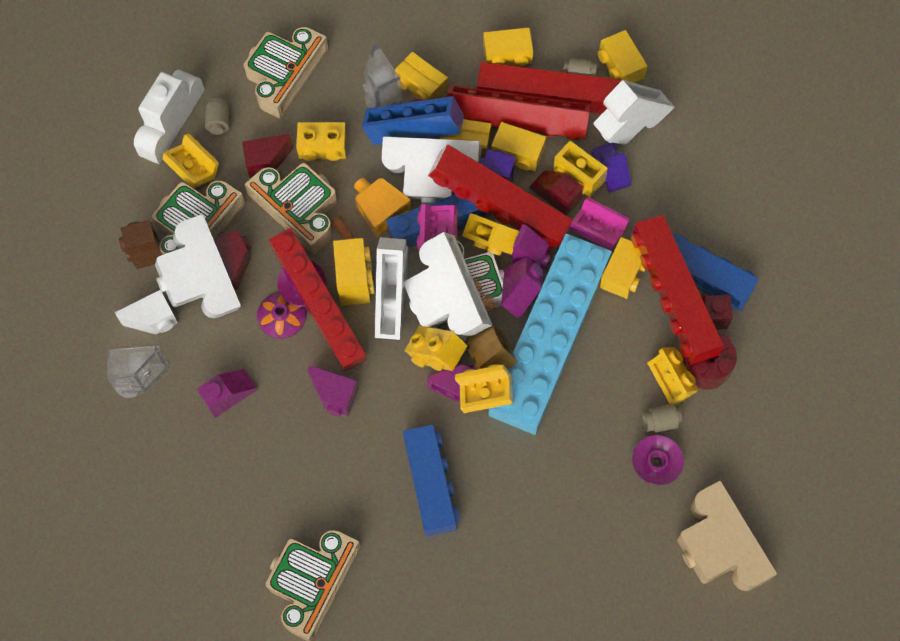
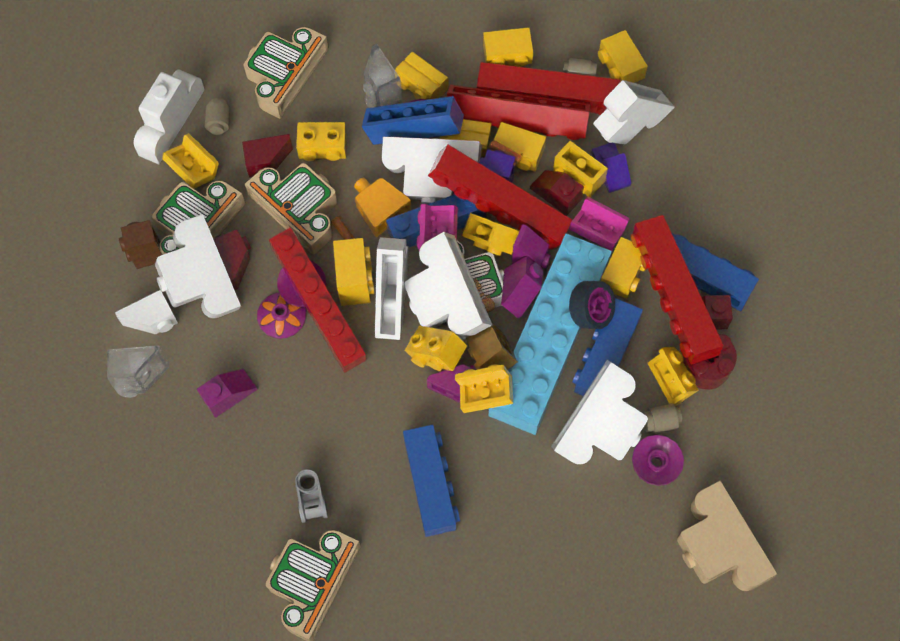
(310, 501): none -> light grey piece
(334, 390): magenta slope -> none
(494, 145): none -> clear orange piece
(592, 304): none -> black wheel
(602, 419): none -> white brick
(609, 344): none -> blue brick

